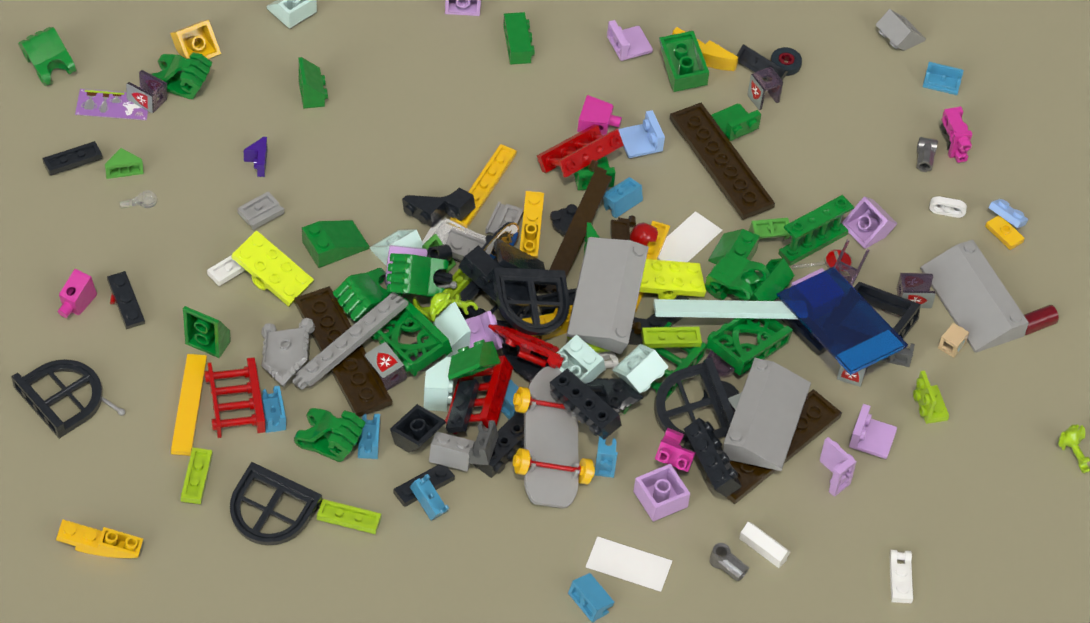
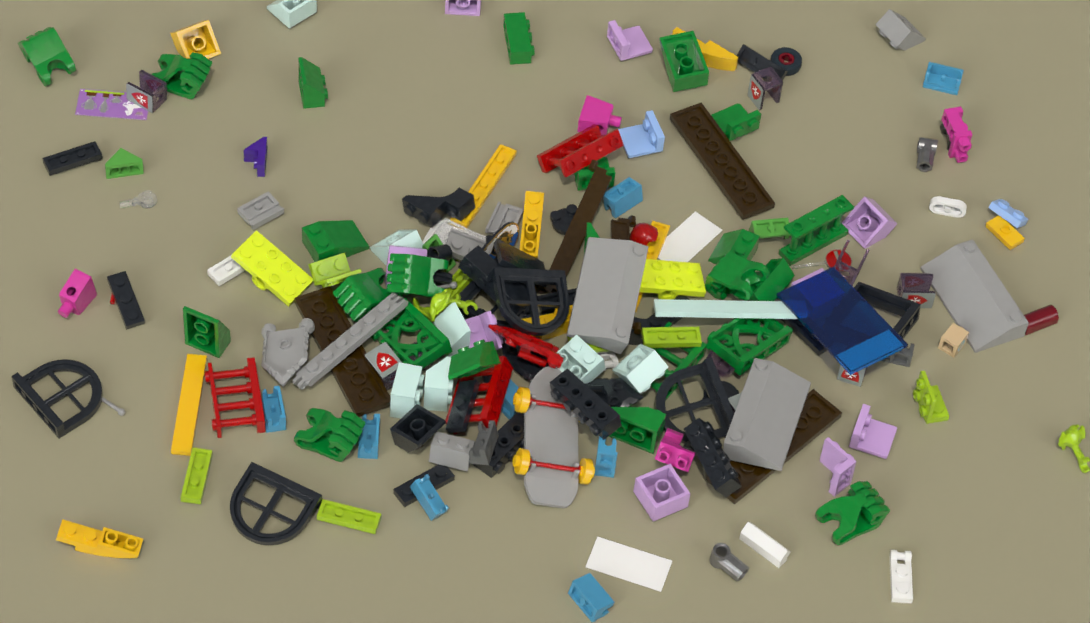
(331, 270): none -> lime bracket
(406, 389): none -> light aqua brick
(640, 427): none -> green slope
(857, 513): none -> green piece

